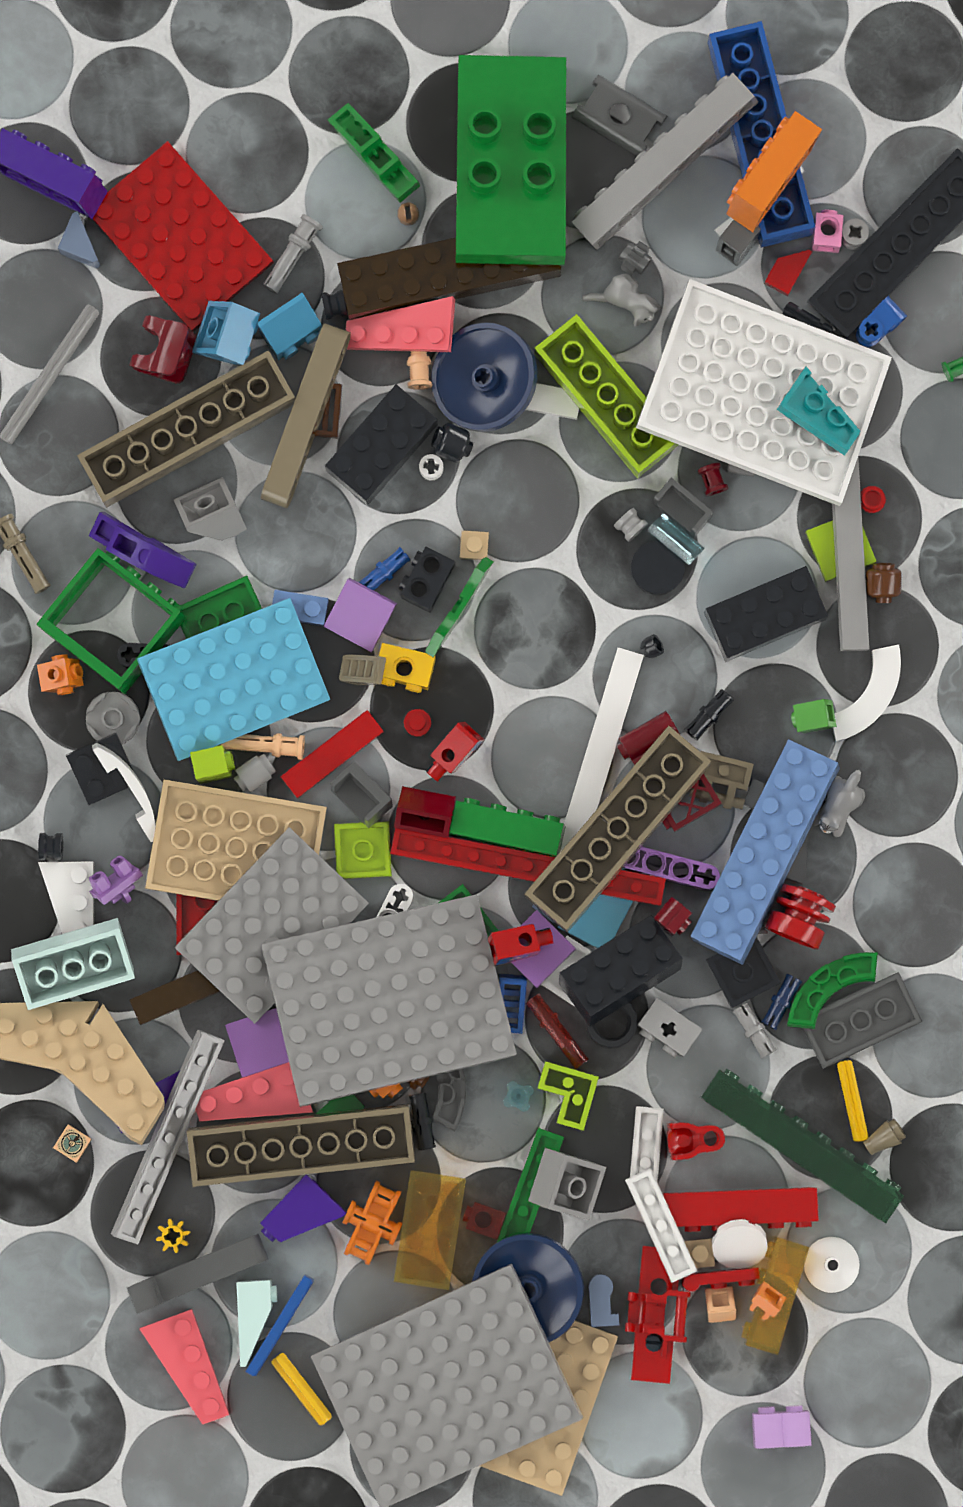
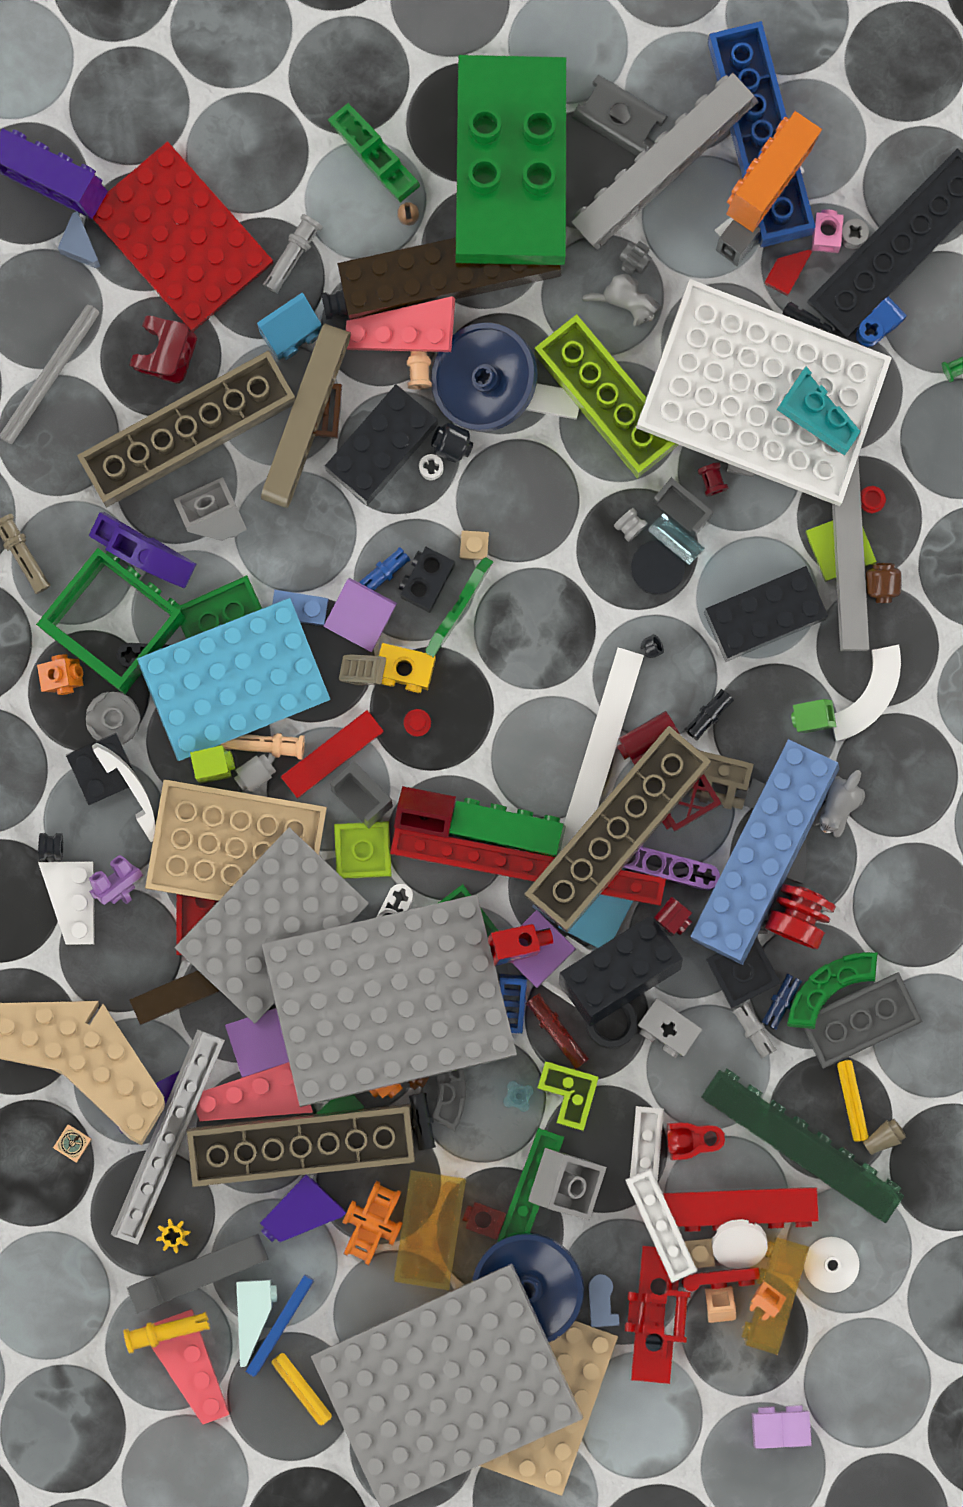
(72, 963): light aqua brick -> none
(154, 1334): none -> yellow pin
(226, 332): dark azure slope -> none
(463, 742): torso -> none

